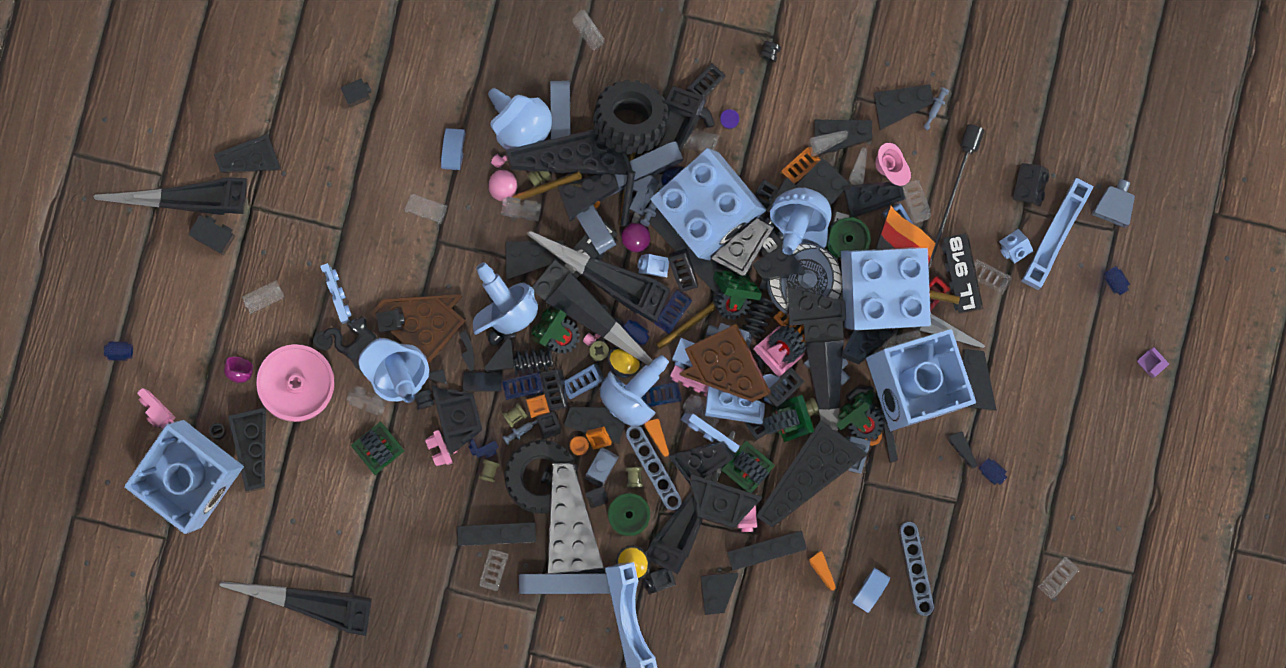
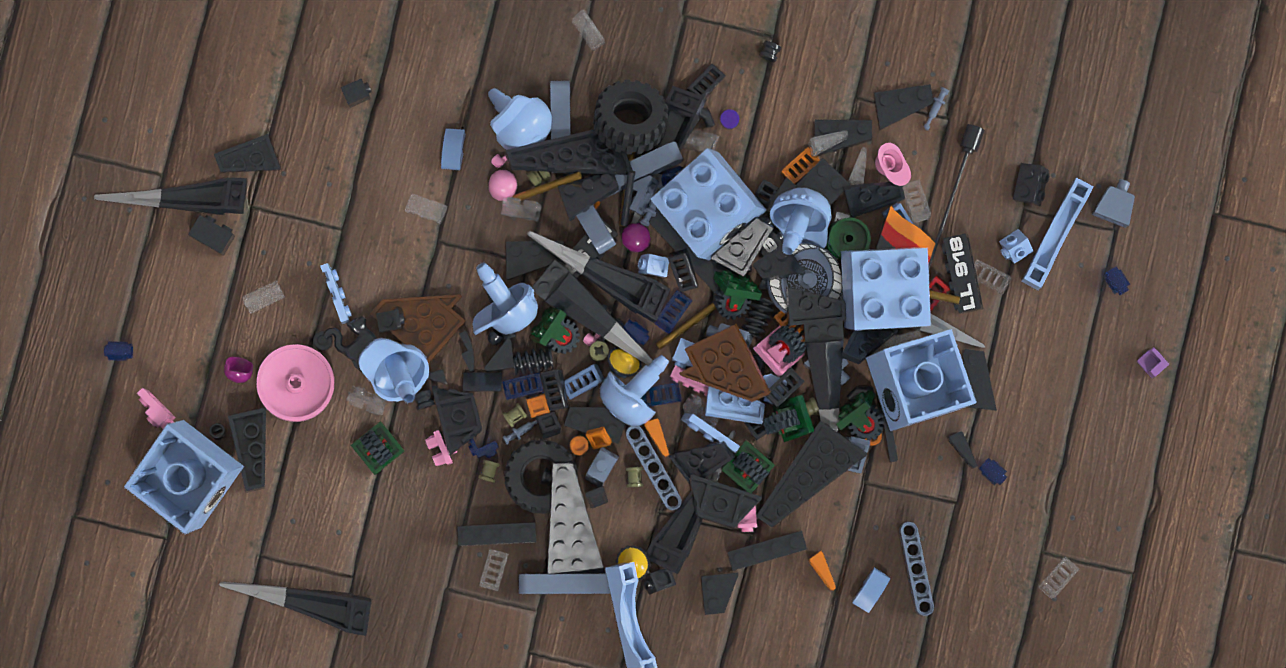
(624, 504): dark green wheel -> none

